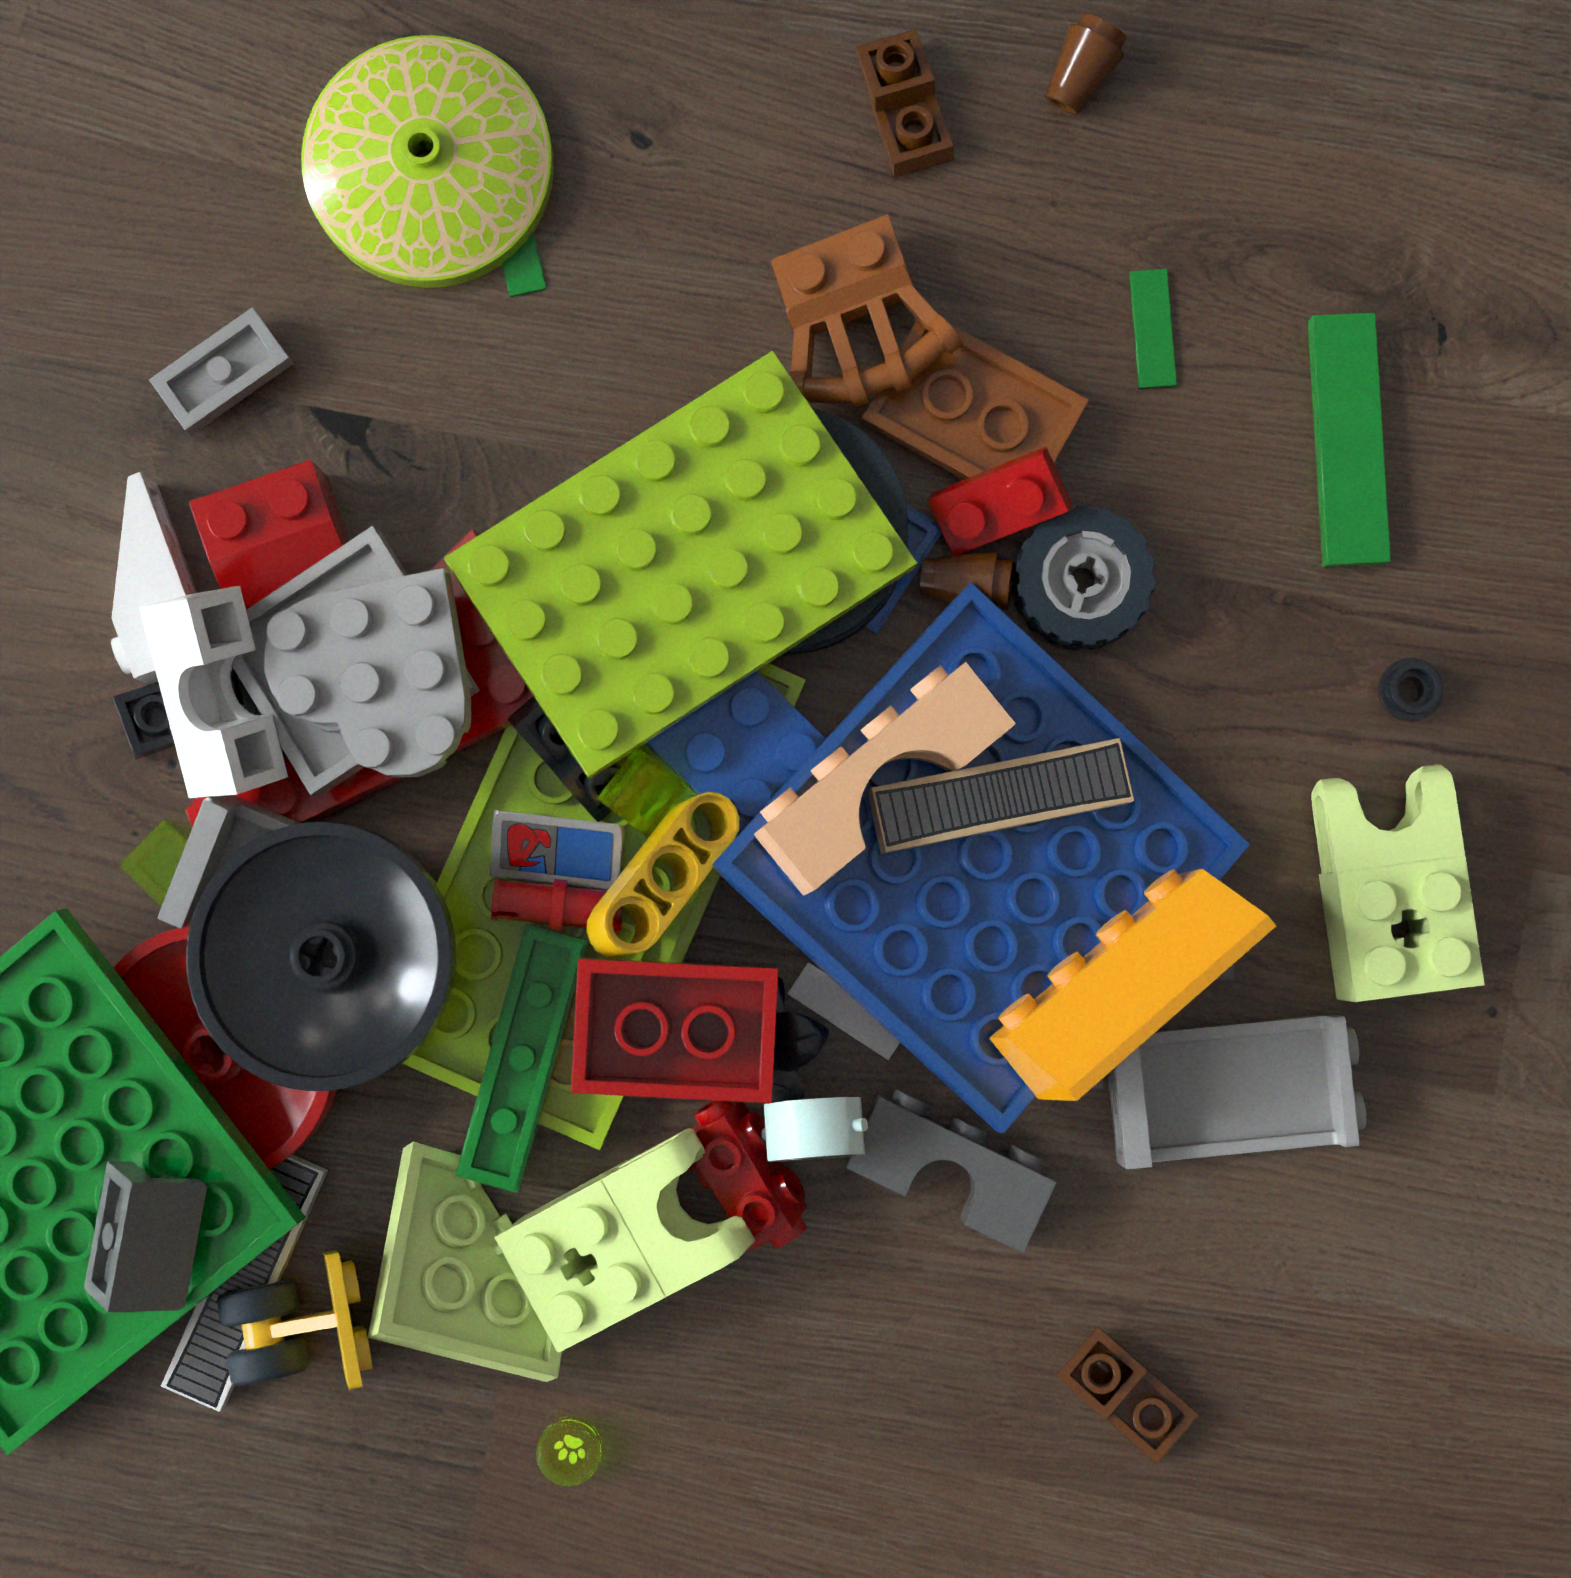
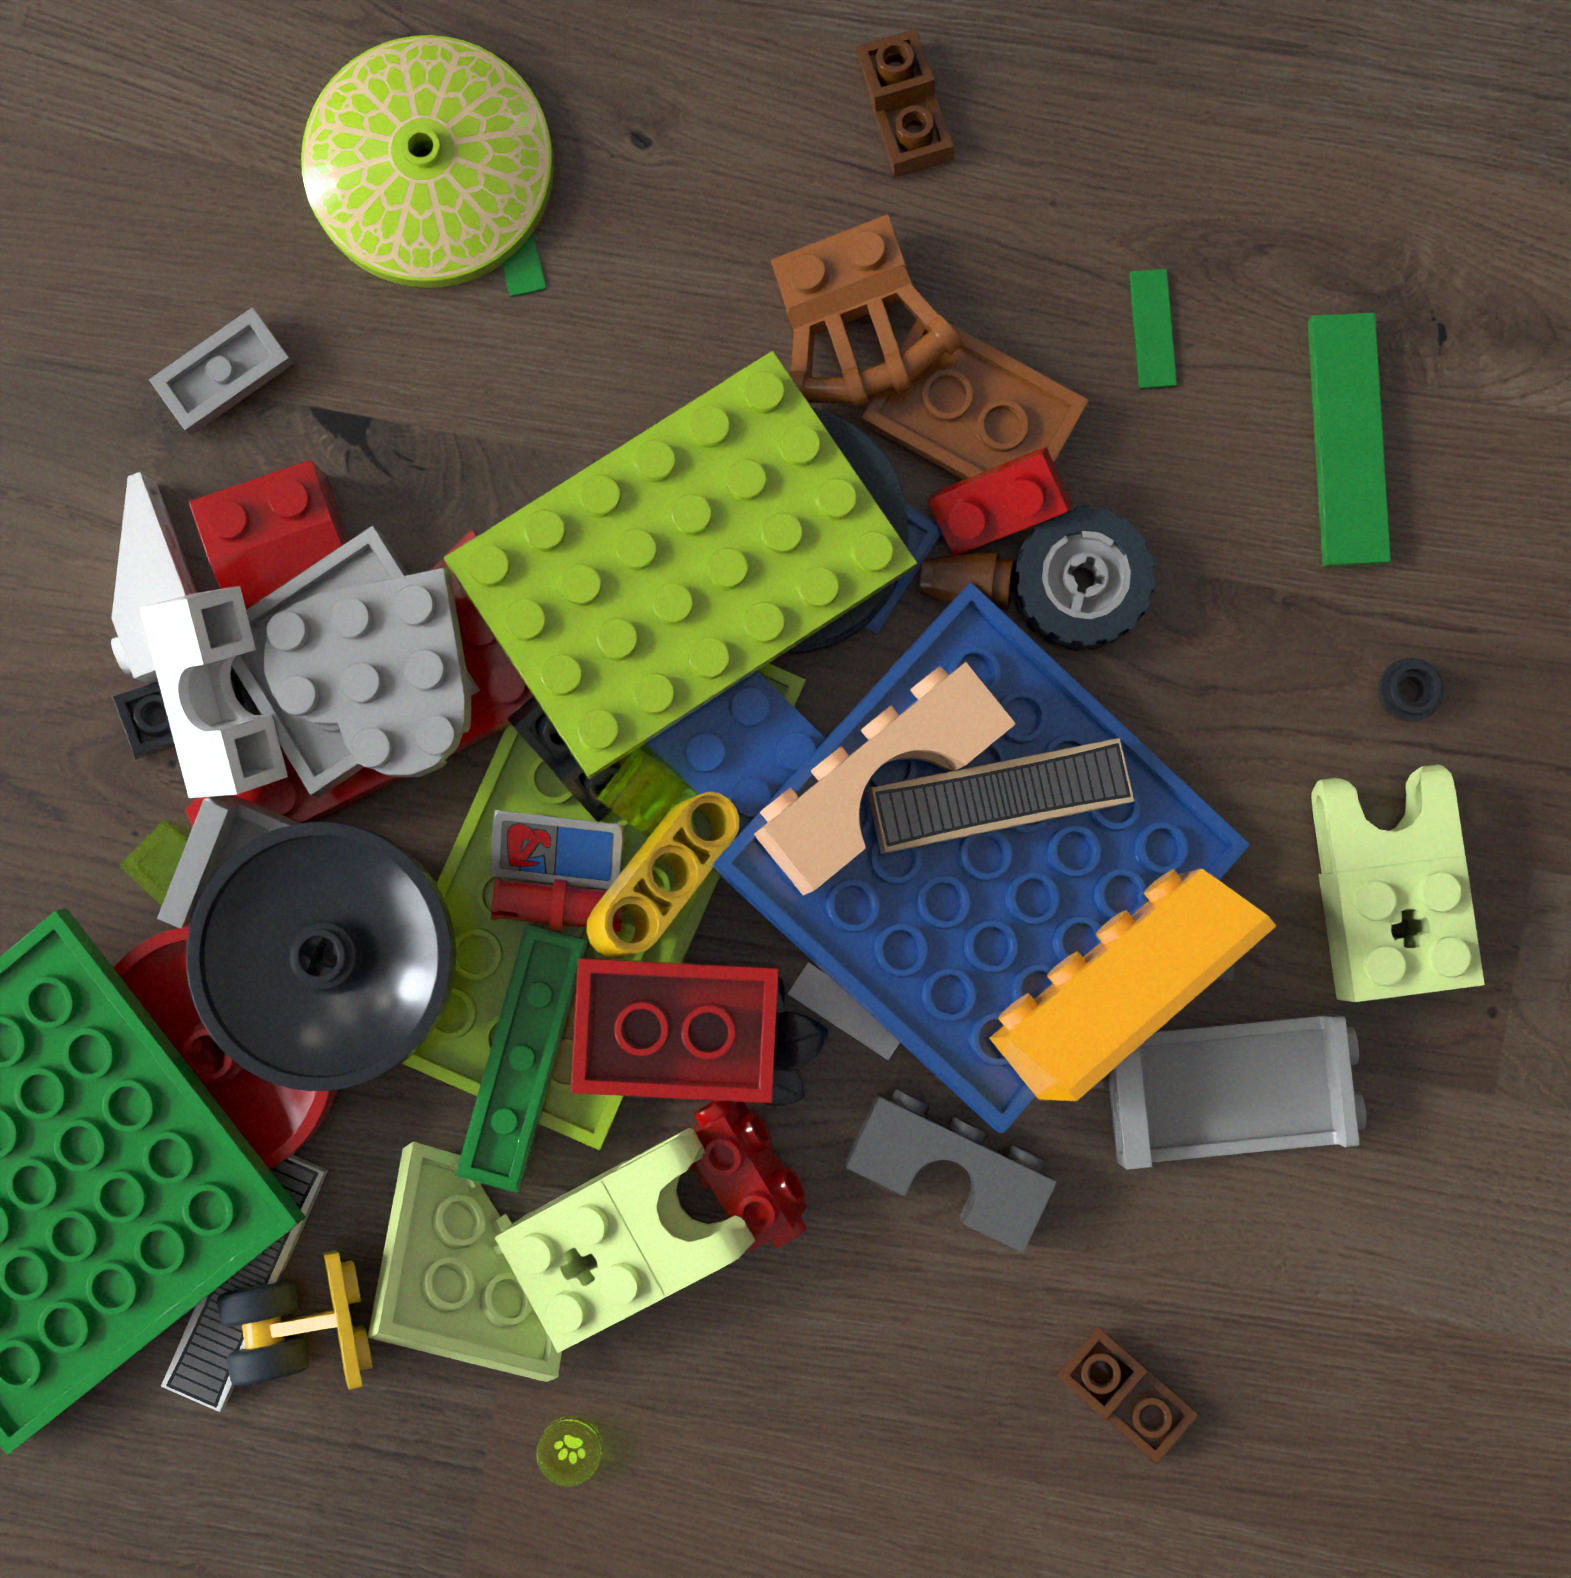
(144, 1240): dark grey panel -> none
(814, 1129): light aqua piece -> none
(1085, 62): reddish brown cone -> none

